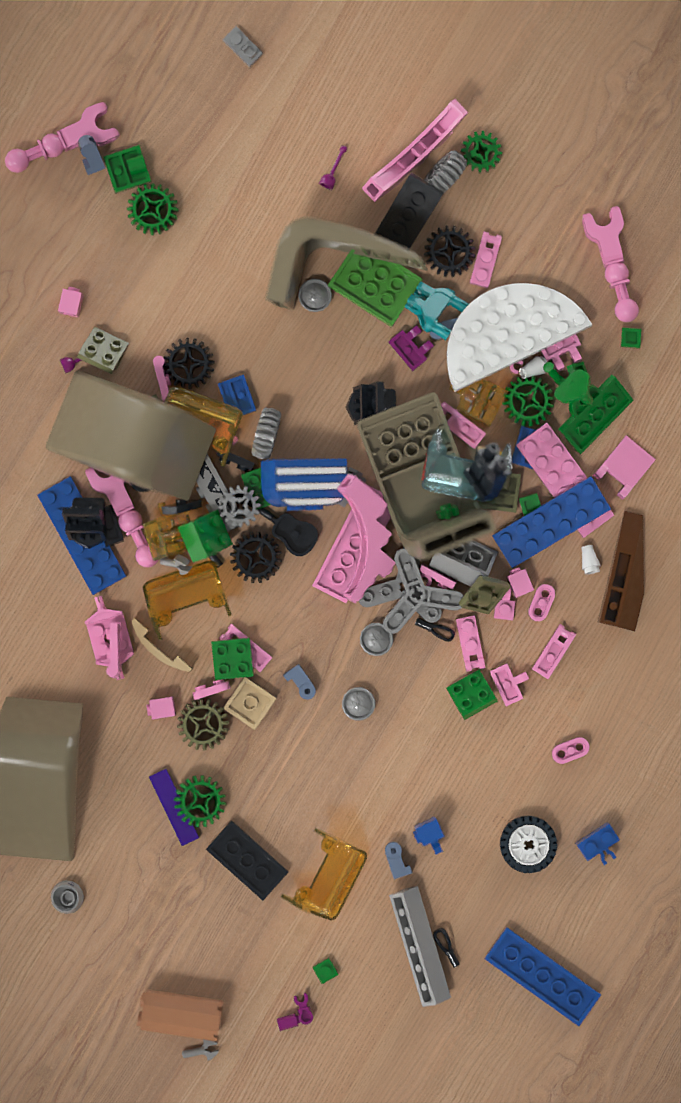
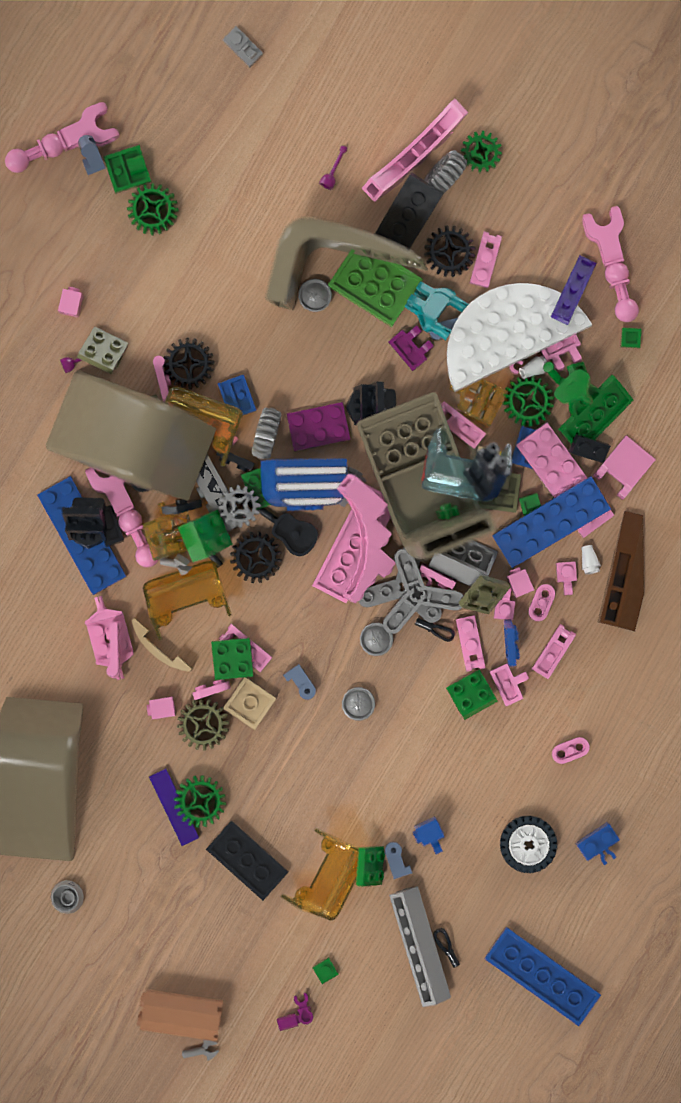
(318, 426): none -> magenta plate
(370, 866): none -> green plate
(511, 648): none -> blue plate
(566, 573): none -> bright pink plate
(573, 290): none -> dark purple tile
(589, 448): none -> black plate

